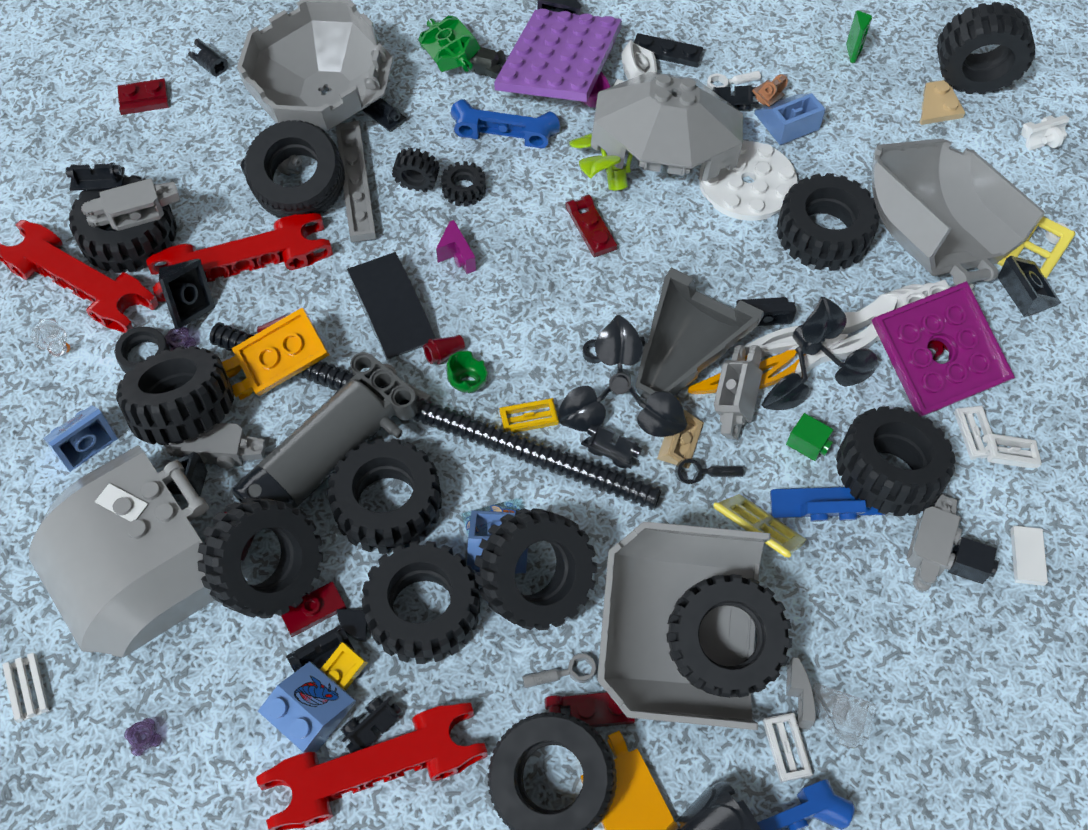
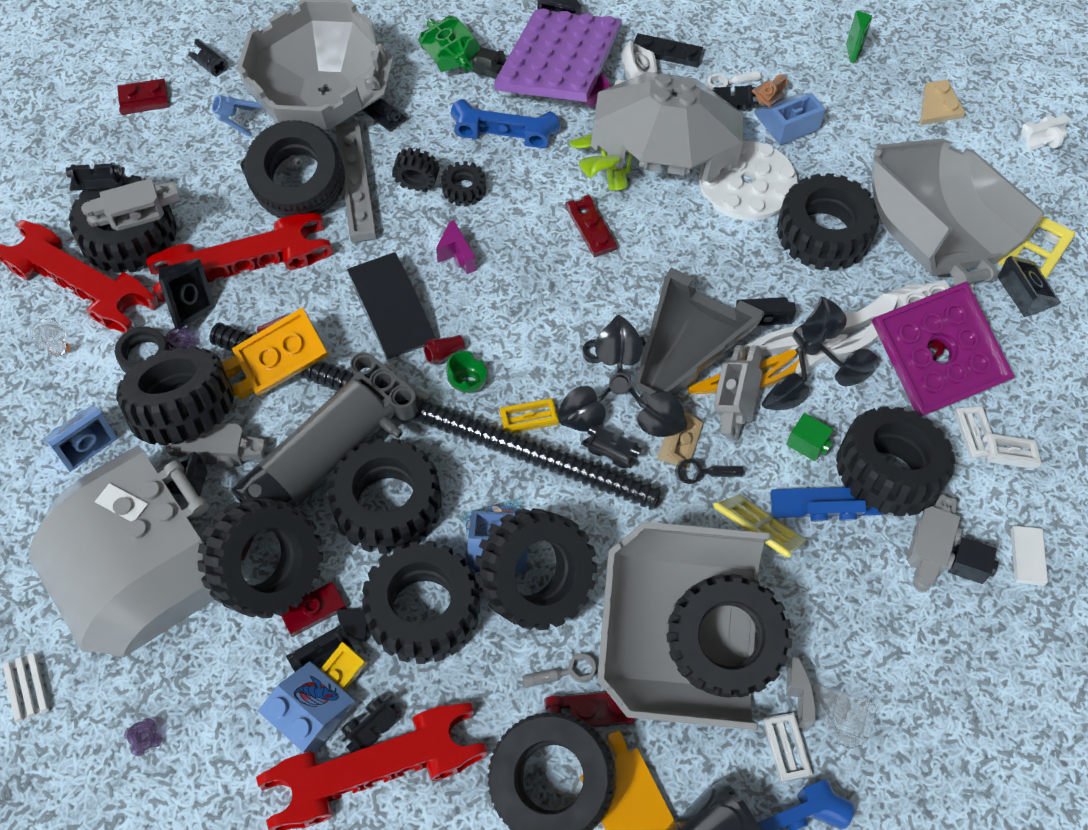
(228, 106): none -> medium blue plant
(980, 28): black tyre -> none

